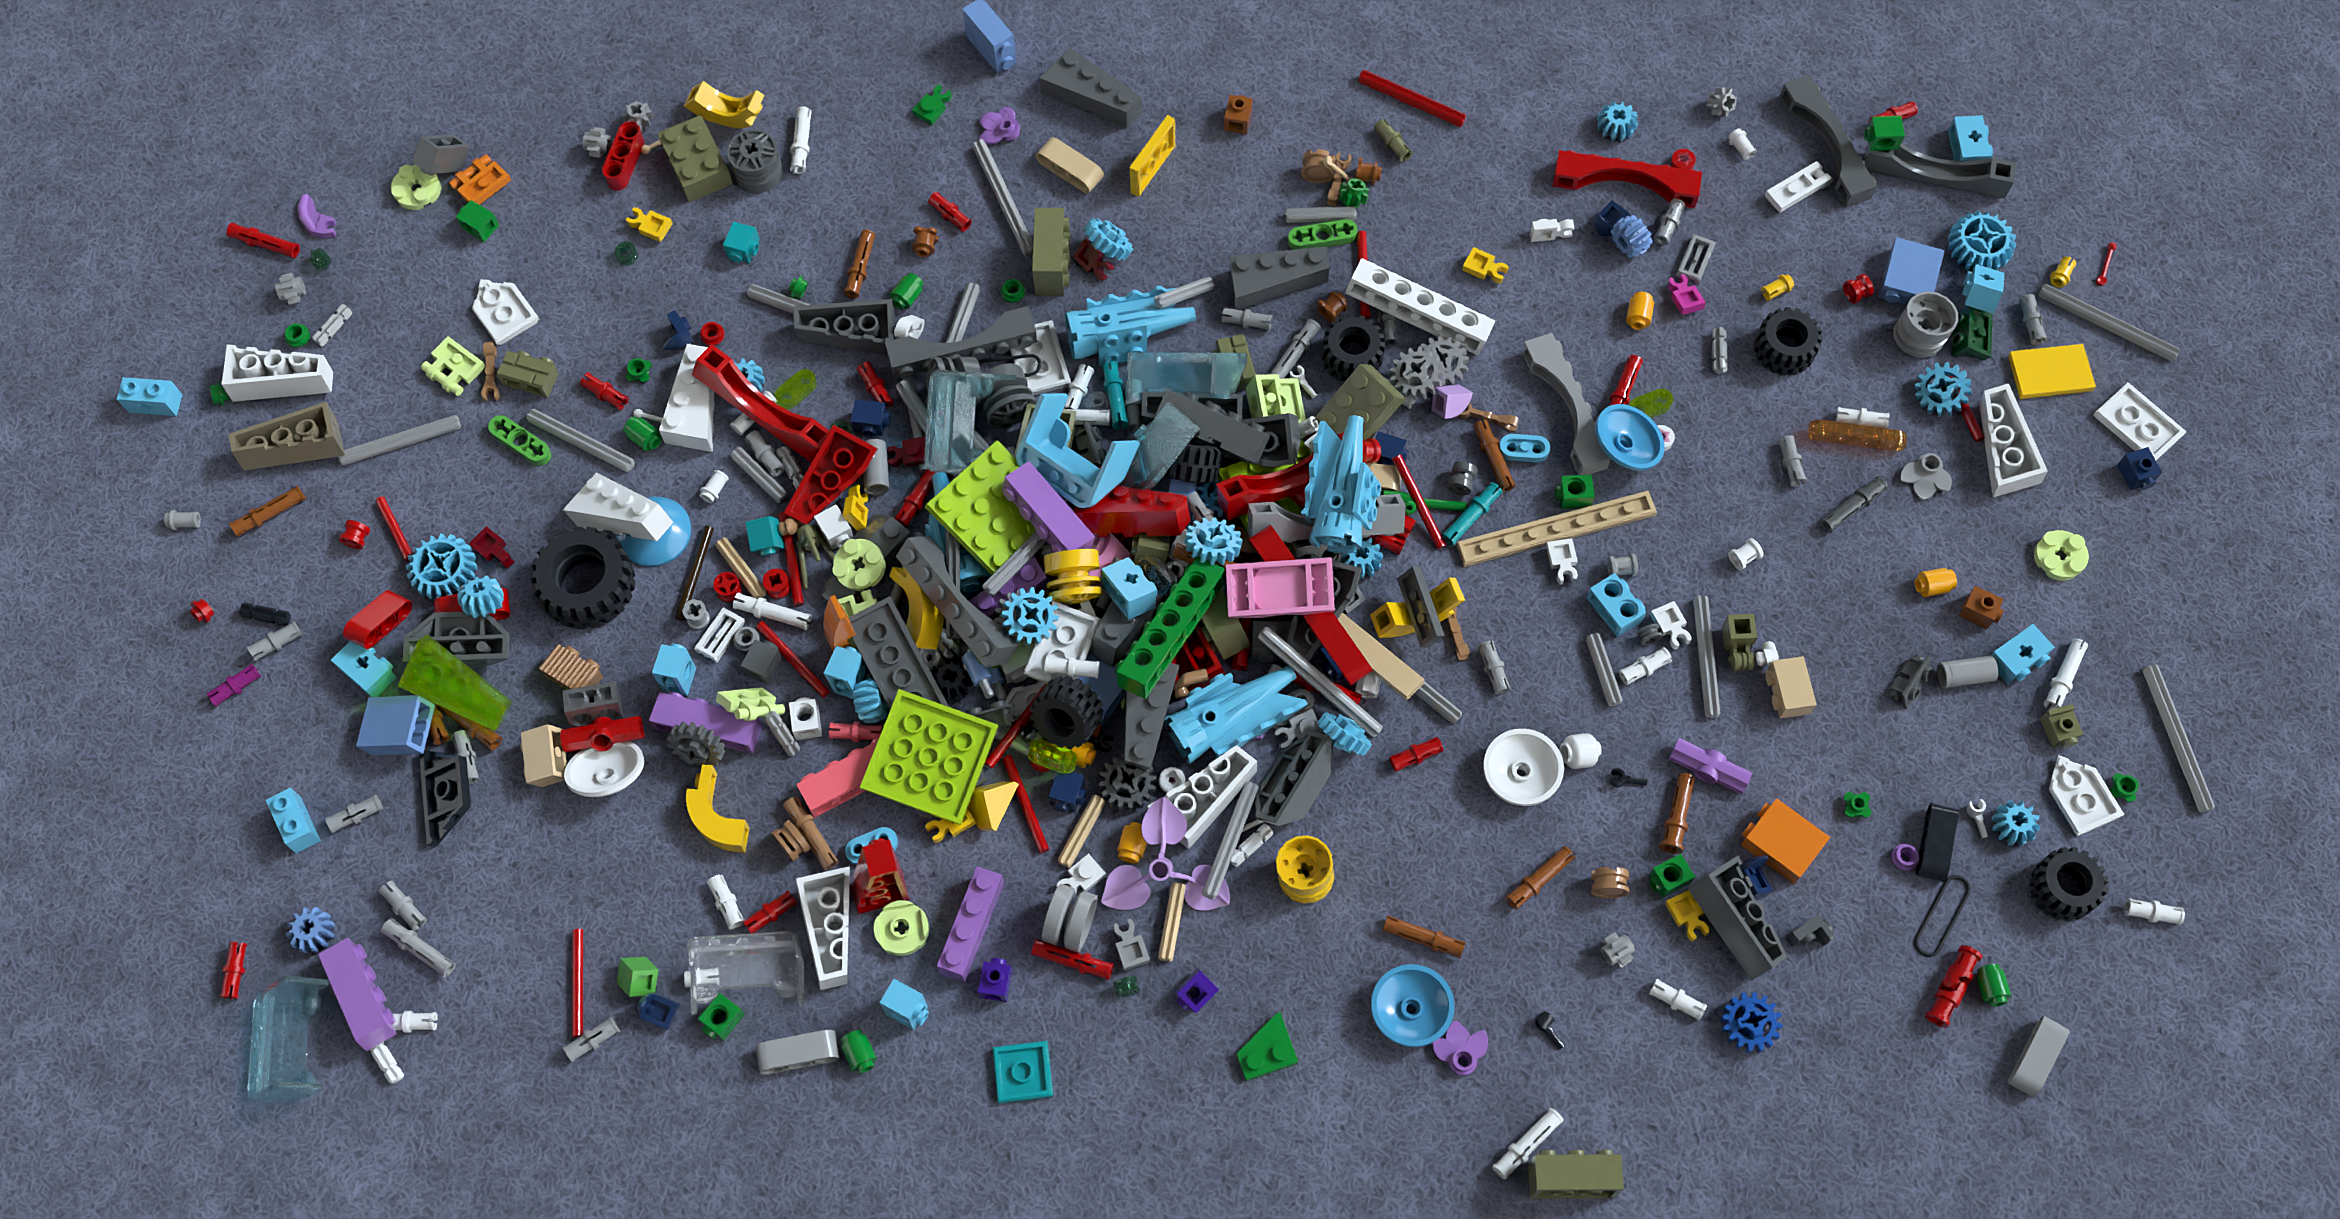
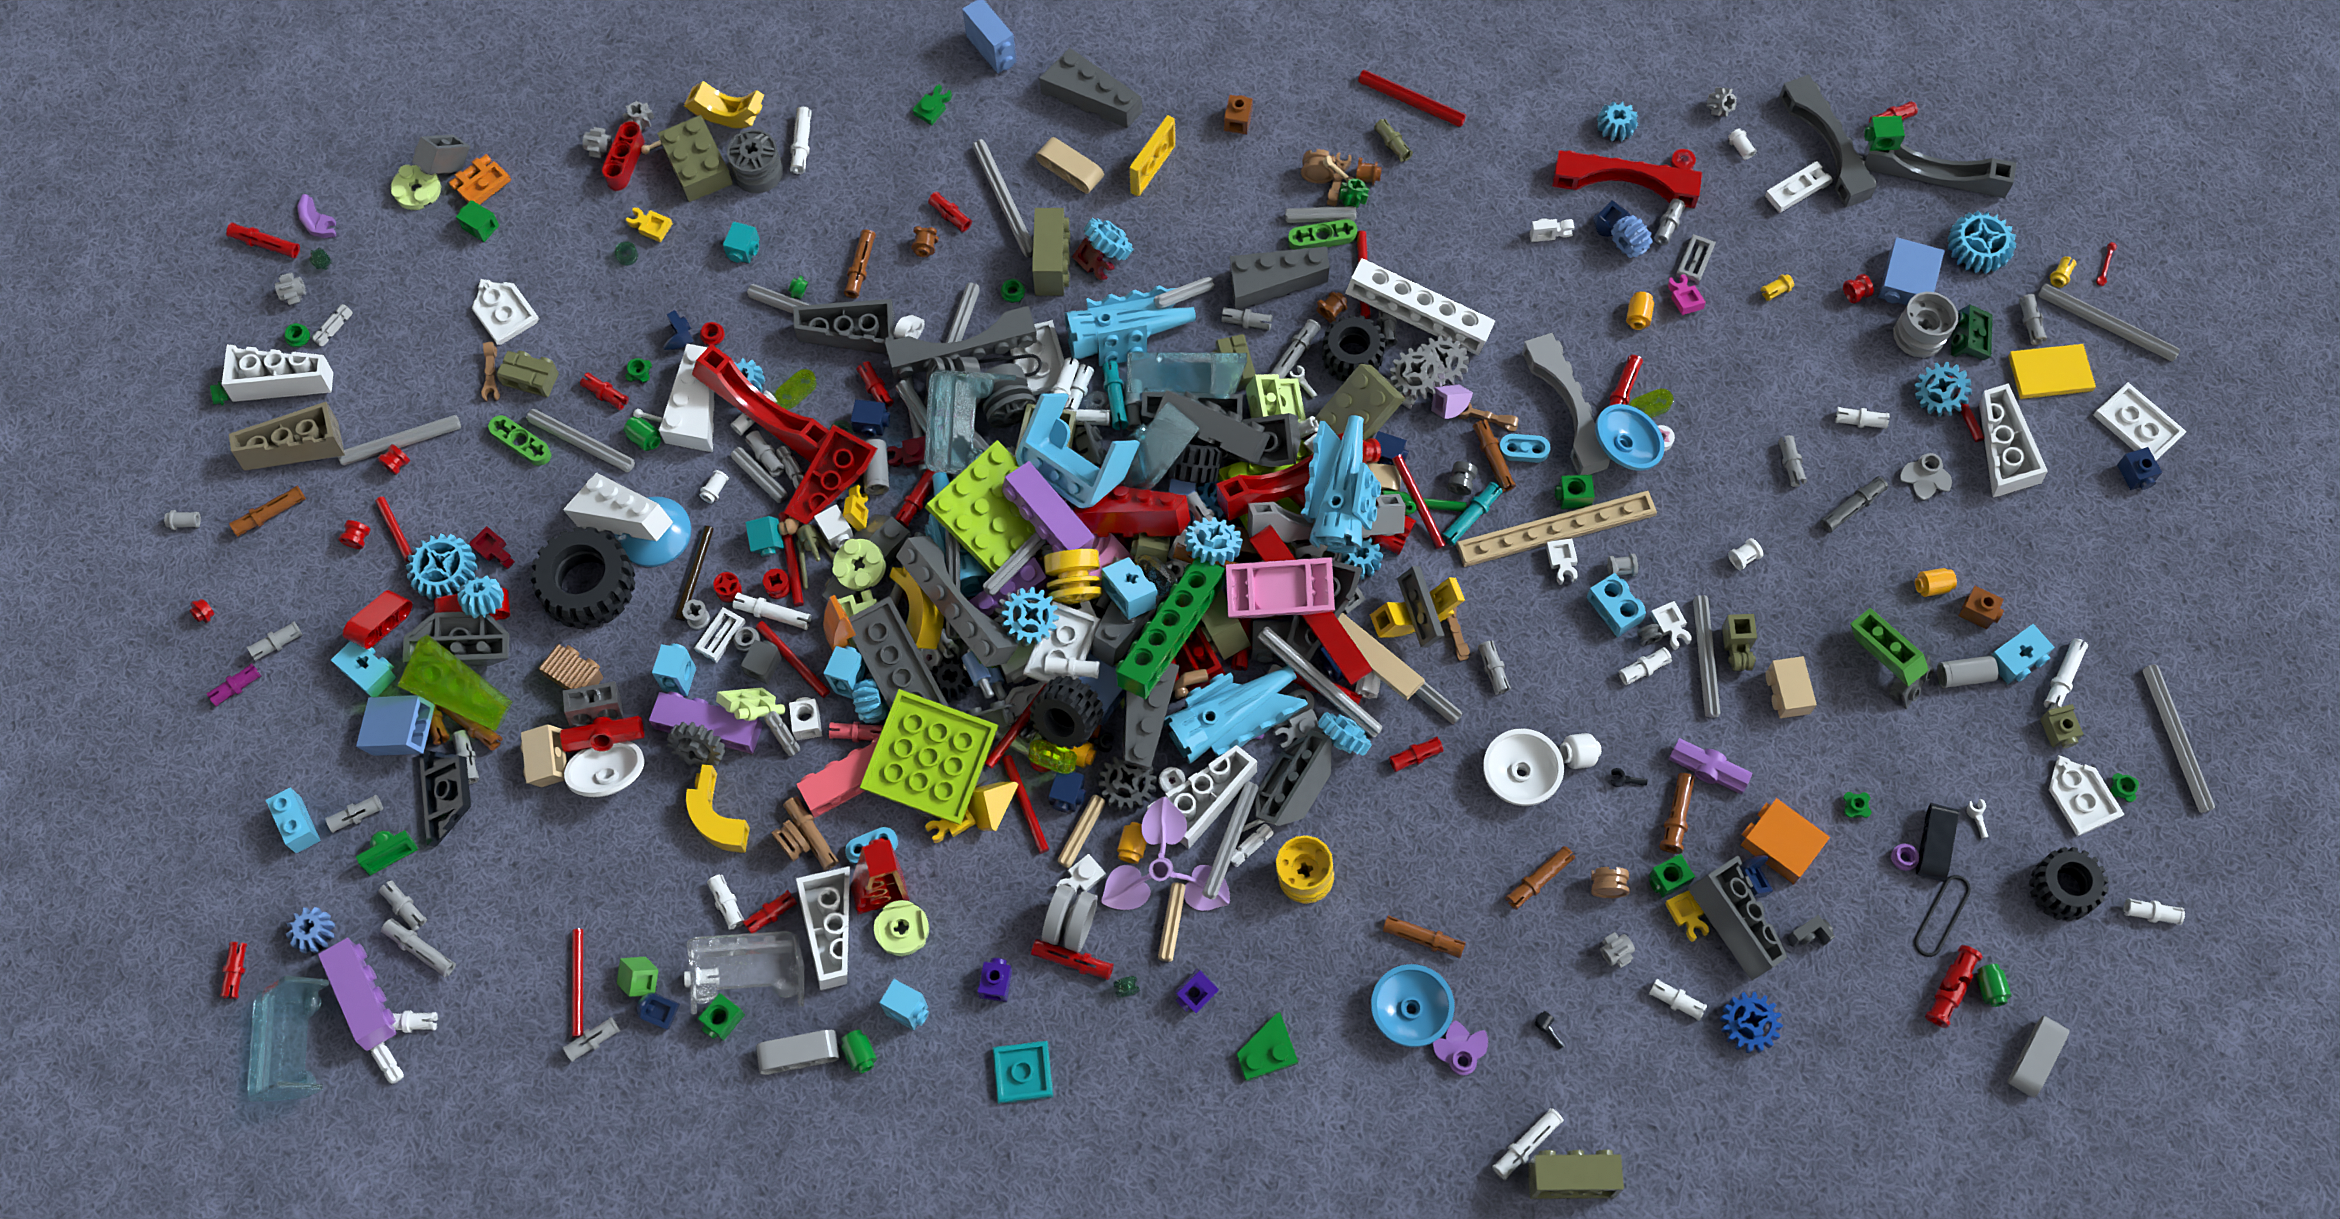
(149, 396): medium azure brick -> none
(265, 614): black axle -> none
(385, 850): none -> green tile
(393, 459): none -> red wheel
(456, 359): yellowish green plate -> none
(740, 568): tan axle -> none
(906, 291): green brick -> none
(970, 924): medium lavender brick -> none
(999, 126): medium lavender plate -> none
(1066, 377): none -> white pin
(1131, 948): light grey plate -> none
(1482, 264): yellow plate -> none
(1604, 669): light grey axle -> none
(1719, 350): light grey axle -> none
(1768, 655): white arm -> none
(1780, 356): black tyre -> none
(1857, 435): clear orange beam -> none
(1889, 647): none -> bright green brick
(1969, 139): medium azure brick -> none
(1983, 288): medium azure brick -> none
(2008, 829): medium azure gear -> none
(2071, 545): yellowish green plate -> none

